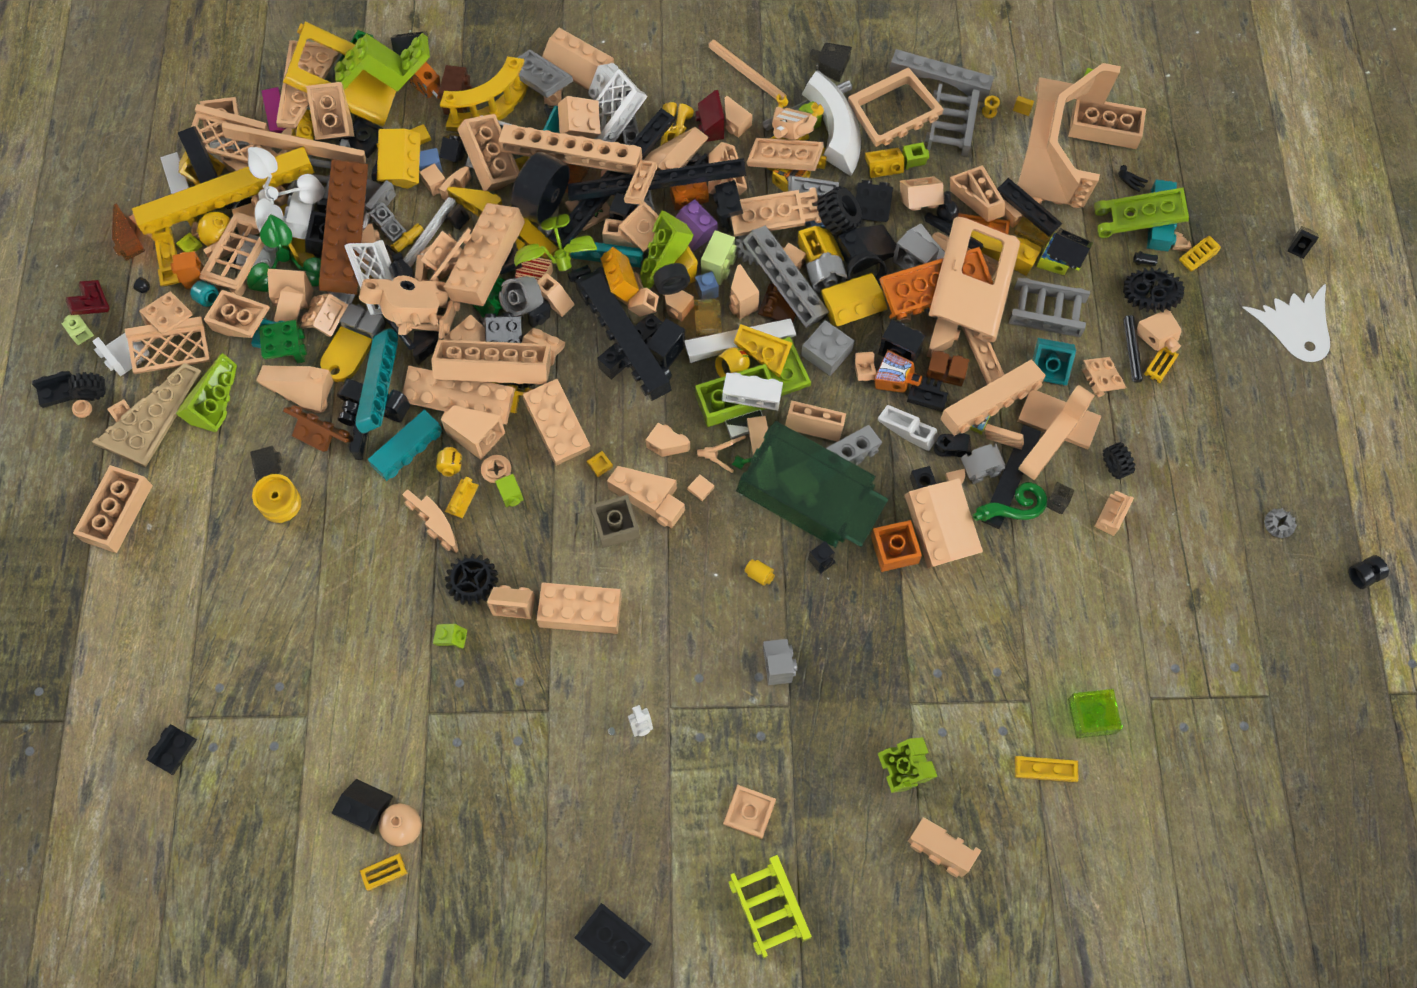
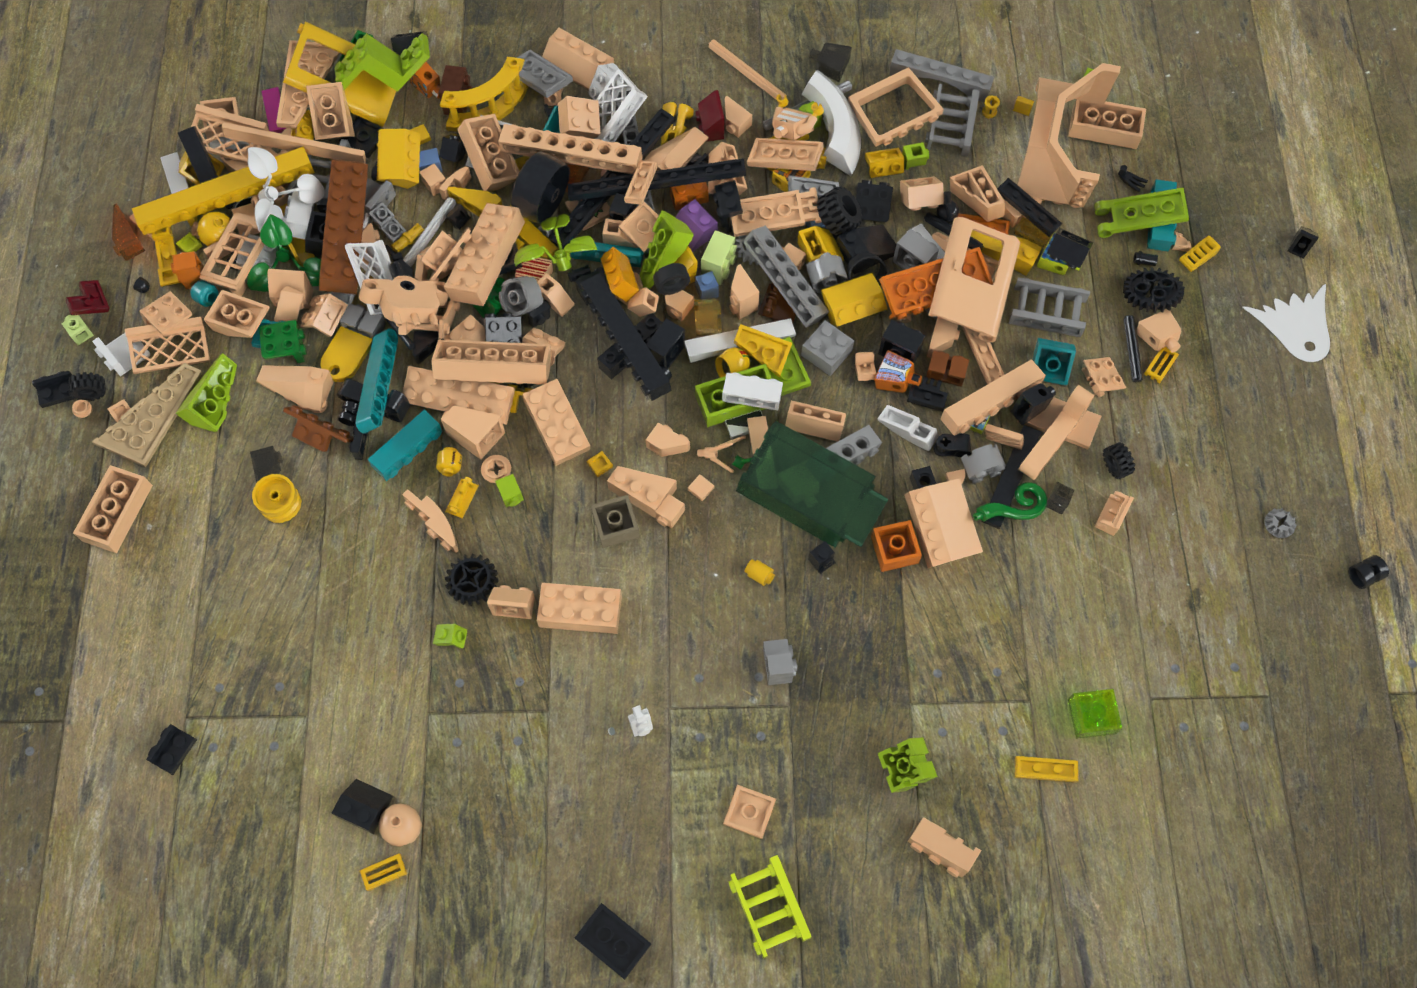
(1038, 399): none -> black torso

